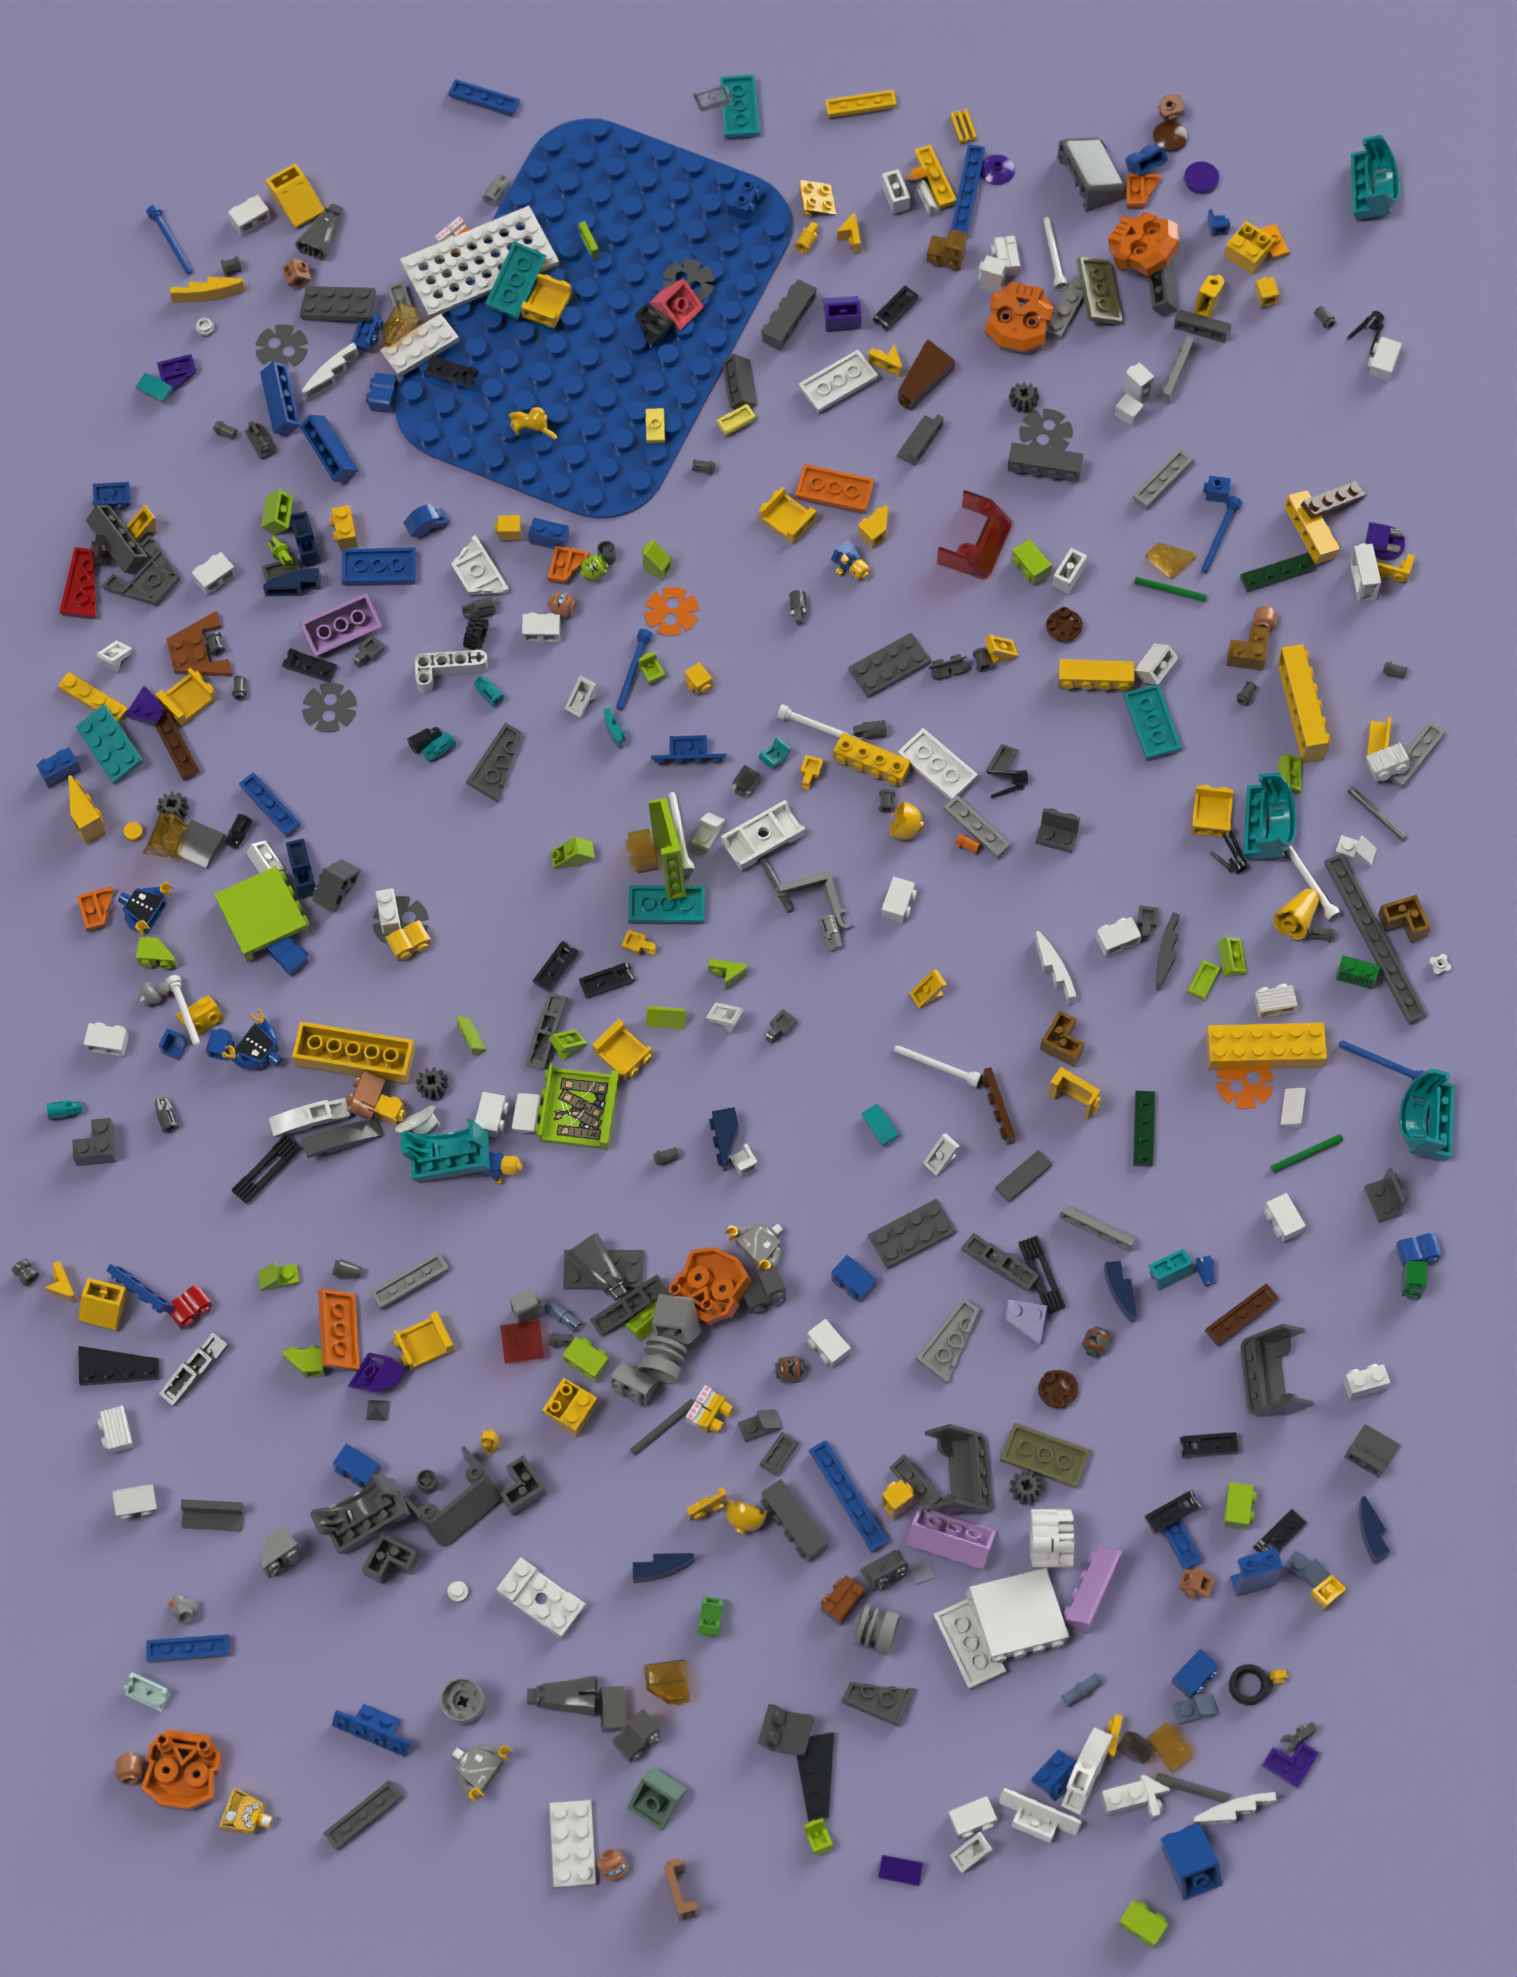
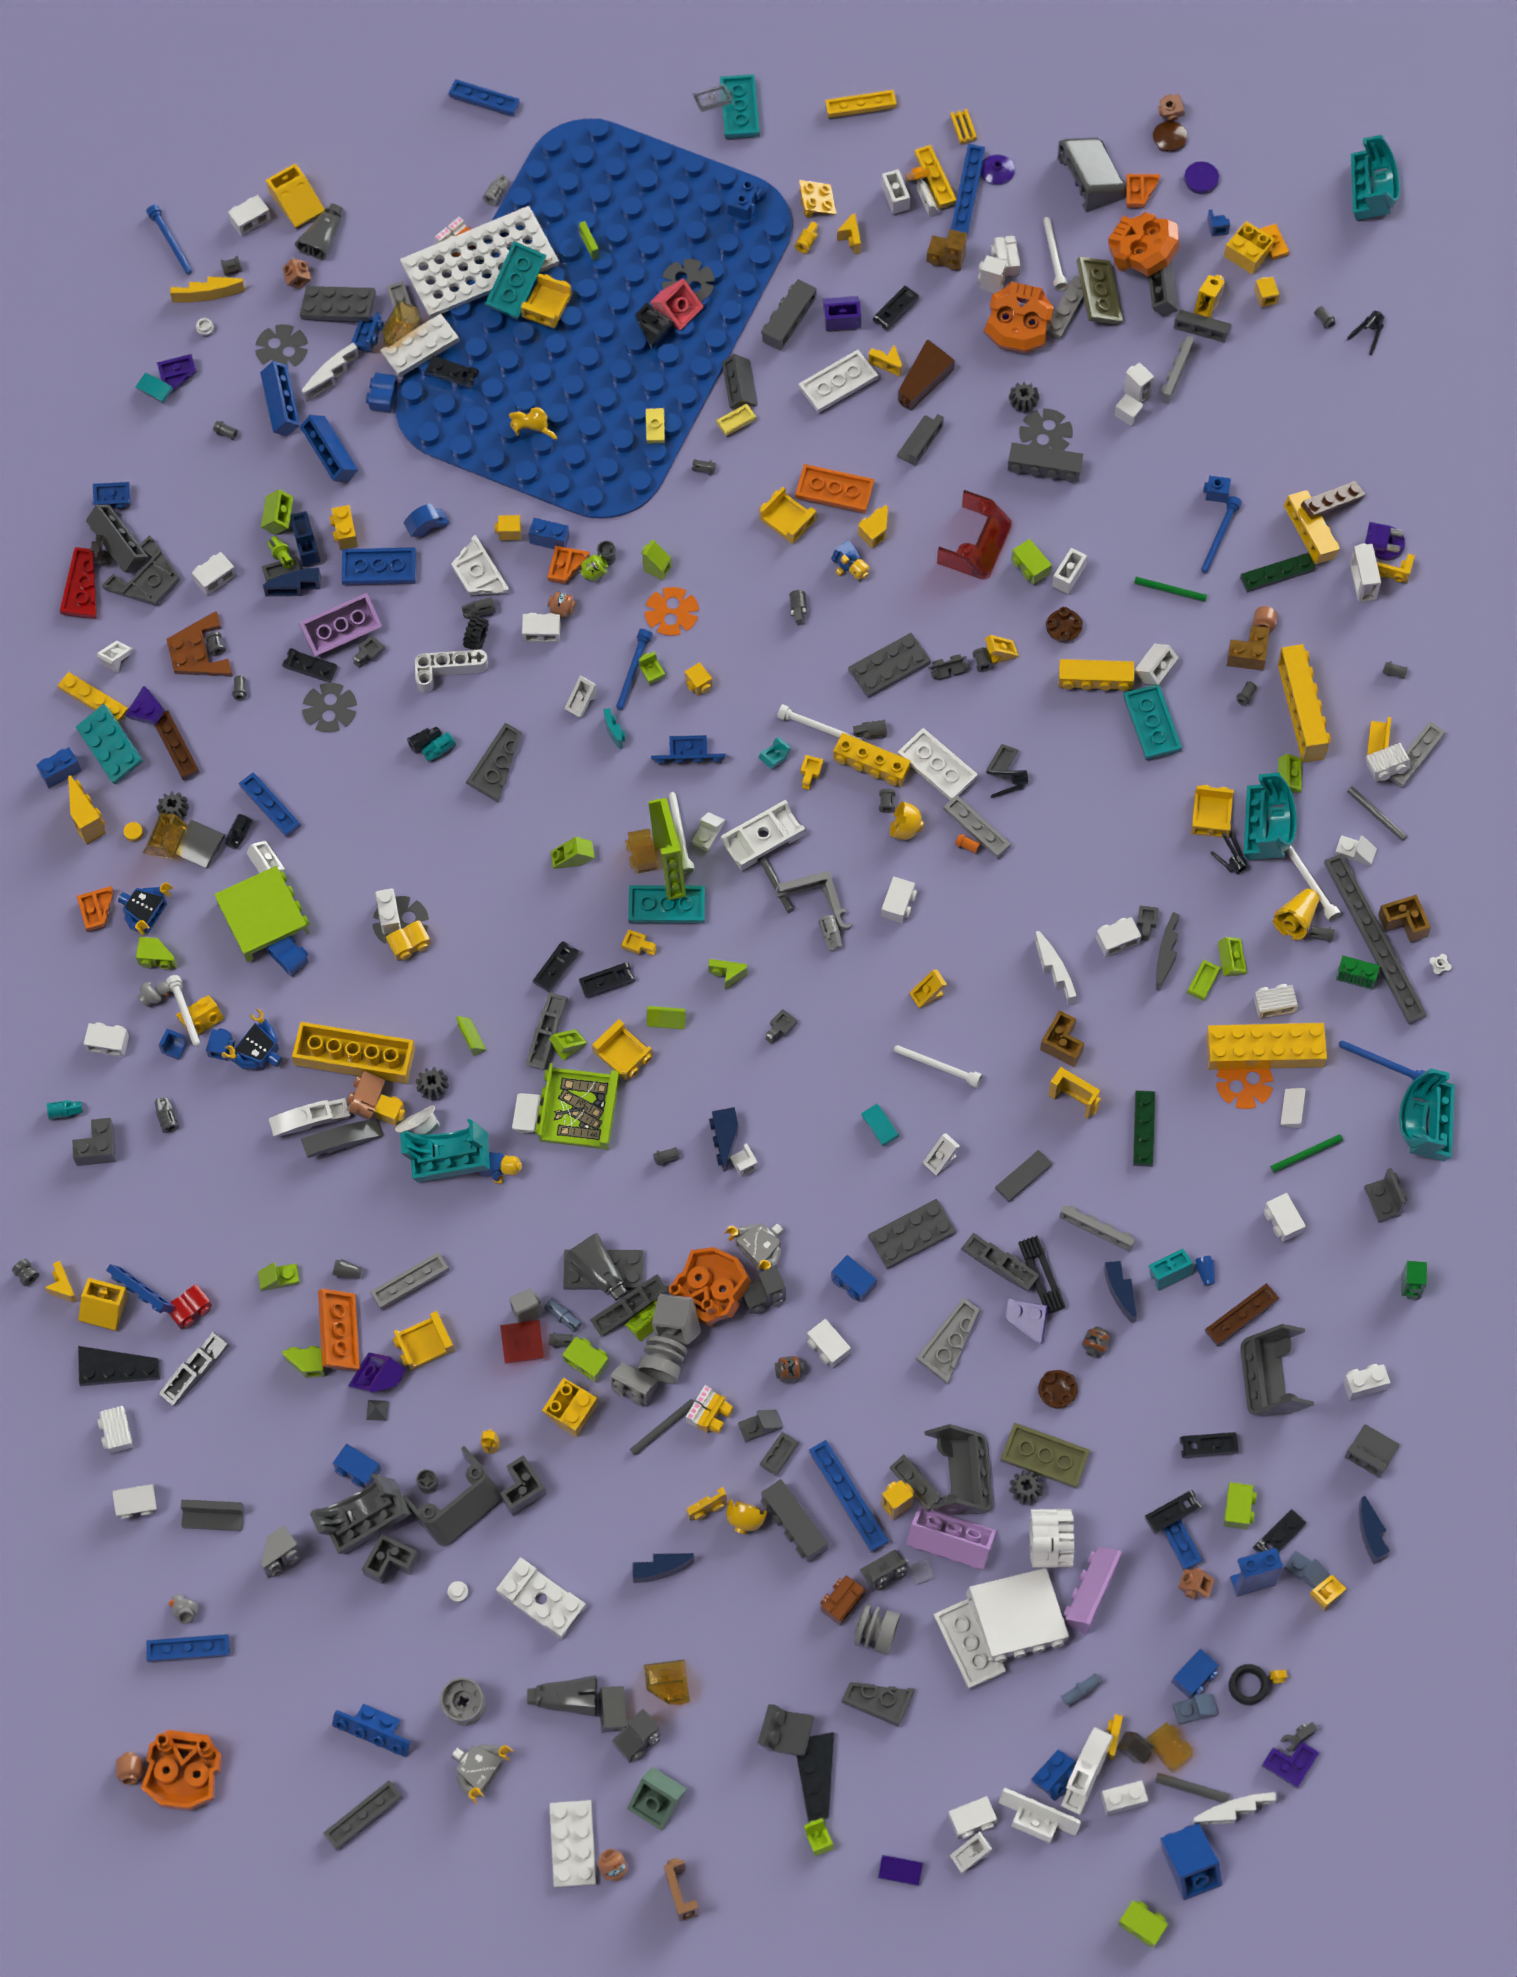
(142, 523): yellow slope -> none
(146, 1692): light aqua hinge -> none
(187, 697): yellow panel -> none
(244, 1814): torso -> none
(246, 1189): black container -> none
(259, 439): dark grey hinge -> none
(301, 867): dark blue slope -> none
(334, 883): dark grey brick -> none
(489, 691): teal hinge -> none
(491, 1113): white brick -> none
(710, 1616): bright green brick -> none
(725, 1015): white slope -> none
(746, 782): clear smoke brick -> none
(1000, 1113): reddish brown plate -> none
(1058, 830): dark grey bracket -> none
(1146, 159): blue brick -> none
(1154, 1789): white slope -> none
(1163, 478): light grey plate -> none
(1170, 559): clear yellow wing -> none
(1384, 359): white brick -> none
(1420, 1248): blue brick -> none

